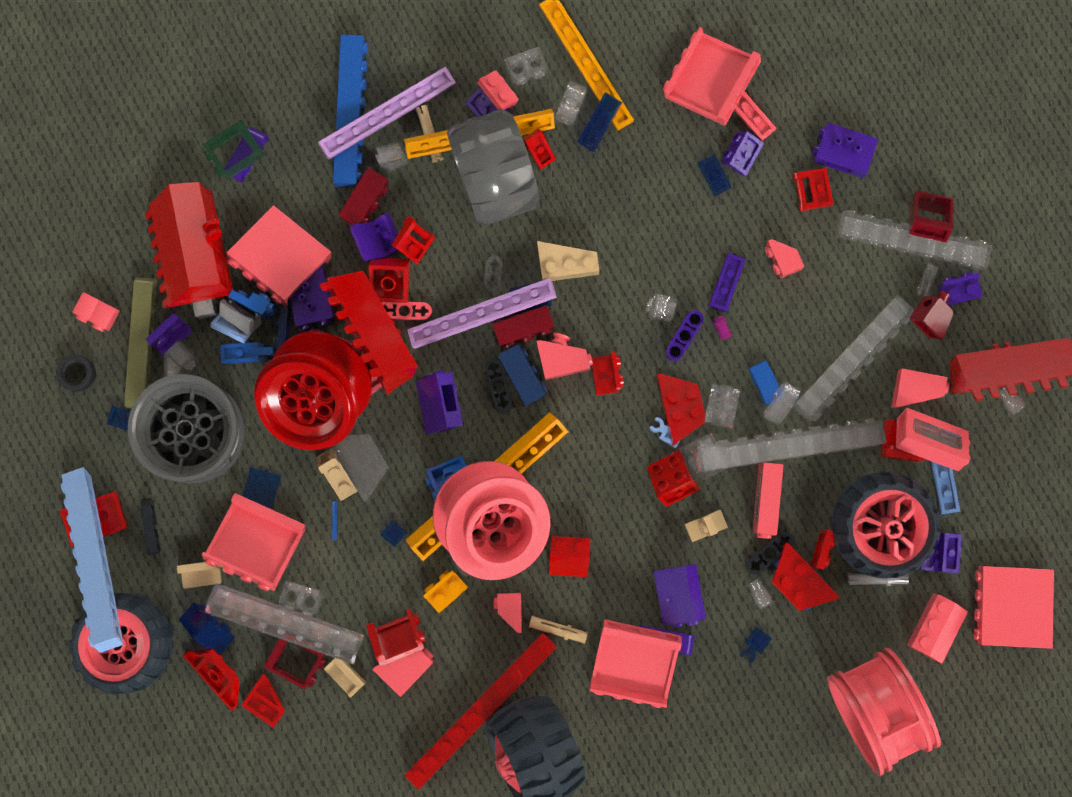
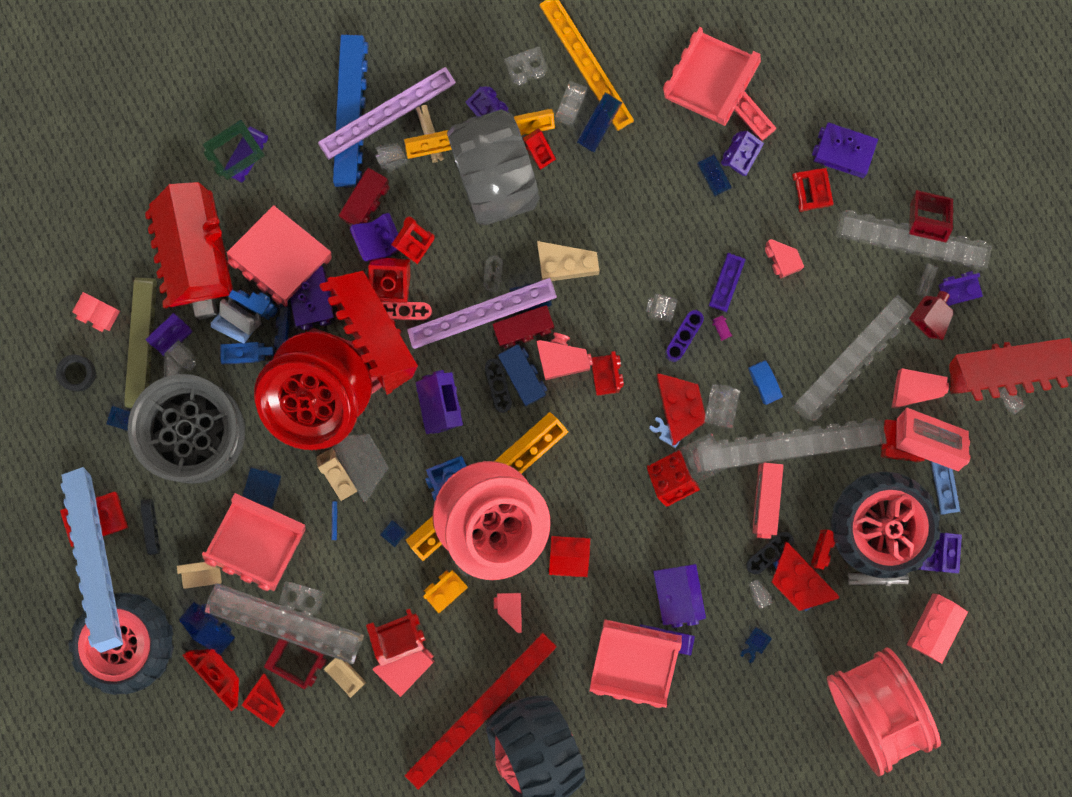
(498, 91): coral bracket -> none
(558, 629): tan pin -> none
(706, 526): tan bracket -> none
(783, 402): clear slope -> none
(1014, 607): coral panel -> none

